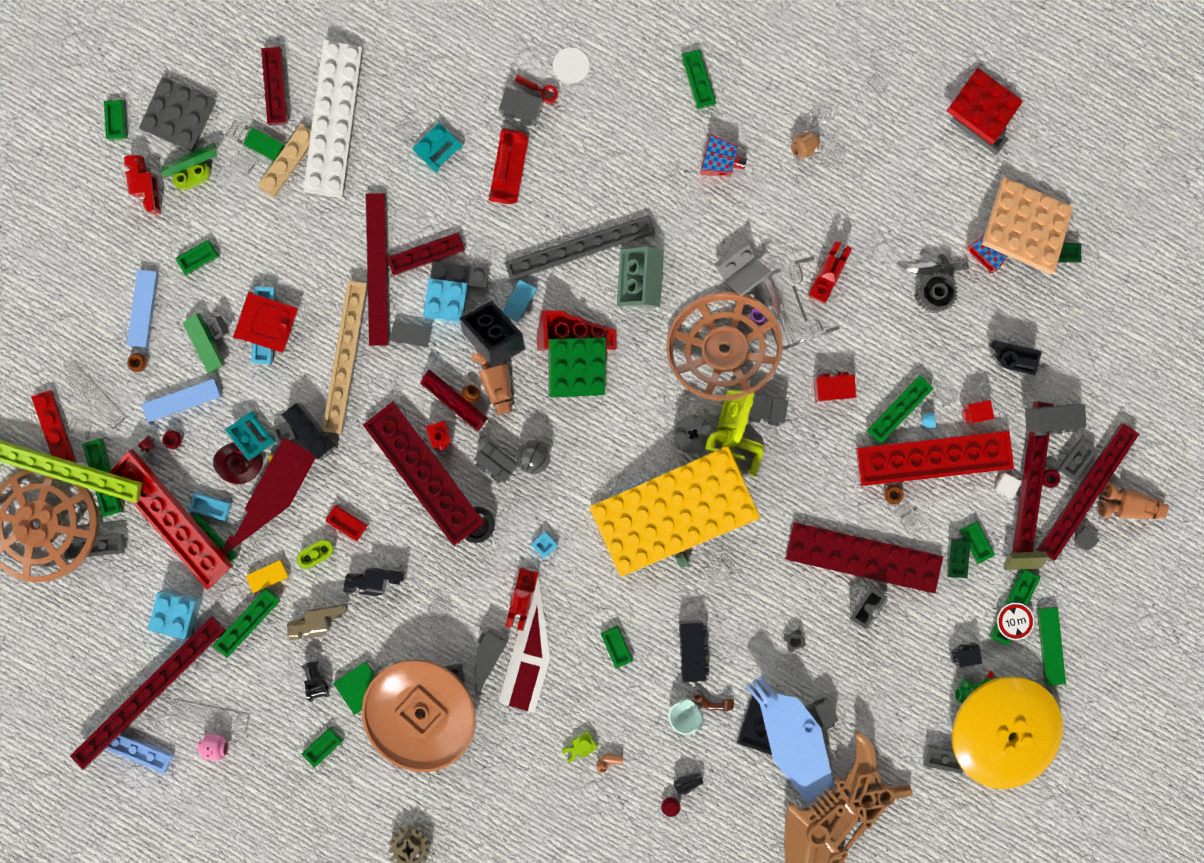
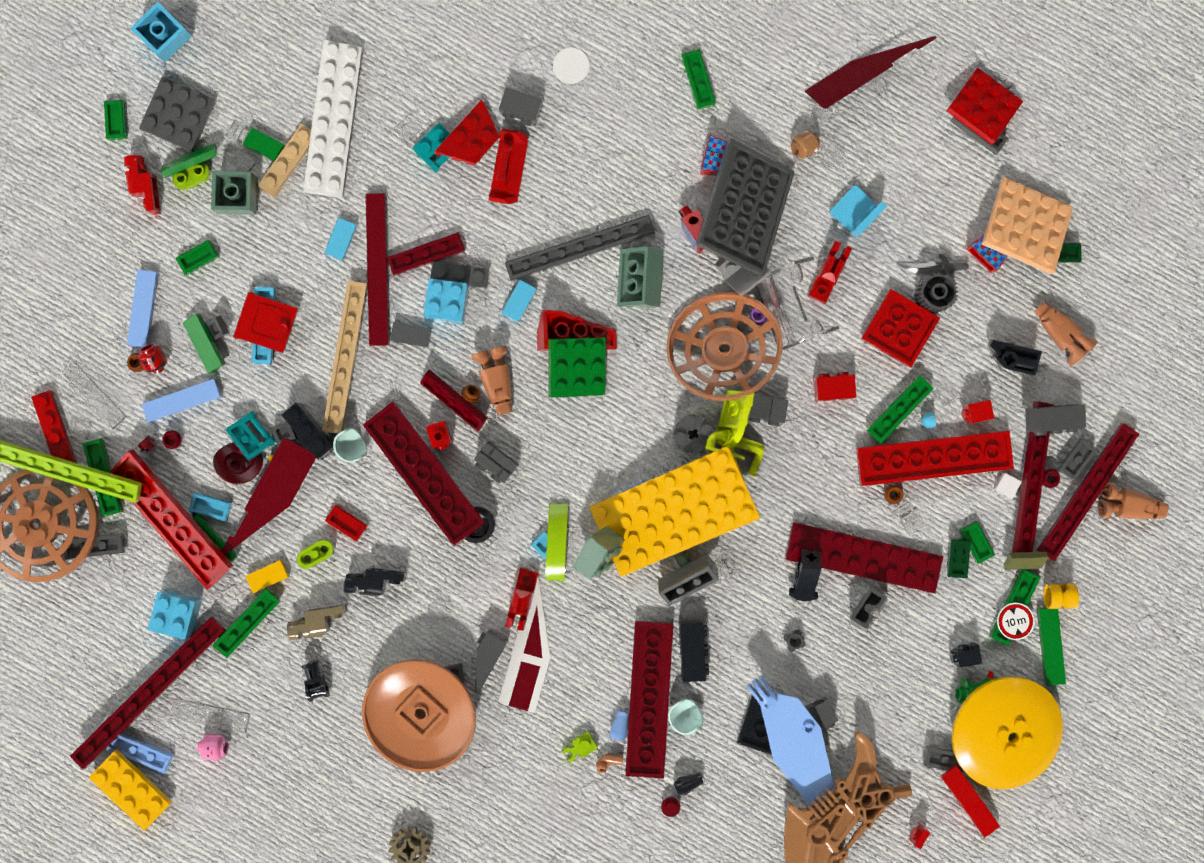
(130, 789): none -> yellow plate
(152, 358): none -> red head
(161, 32): none -> medium azure brick
(234, 192): none -> sand green brick
(274, 86): dark red plate -> none
(322, 747): green tile -> none
(340, 239): none -> medium azure tile
(349, 445): none -> light aqua helmet
(354, 686): green tile -> none
(471, 137): none -> red wing
(492, 333): black brick -> none
(533, 86): red piece -> none
(533, 457): dark grey piece -> none
(556, 542): none -> lime slope
(599, 553): none -> sand green brick
(616, 647): green tile -> none
(619, 728): none -> light blue cone
(649, 699): none -> dark red plate
(688, 580): none -> dark grey brick
(691, 225): none -> red torso
(727, 705): reddish brown piece -> none
(745, 207): none -> dark grey plate
(806, 576): none -> black piece
(856, 211): none -> medium azure bracket
(858, 73): none -> dark red sticker
(900, 328): none -> red plate
(919, 835): none -> red plate
(970, 801): none -> red slope
(1058, 596): none -> yellow wheel
(1064, 332): none -> nougat piece
(1085, 539): dark grey tile -> none

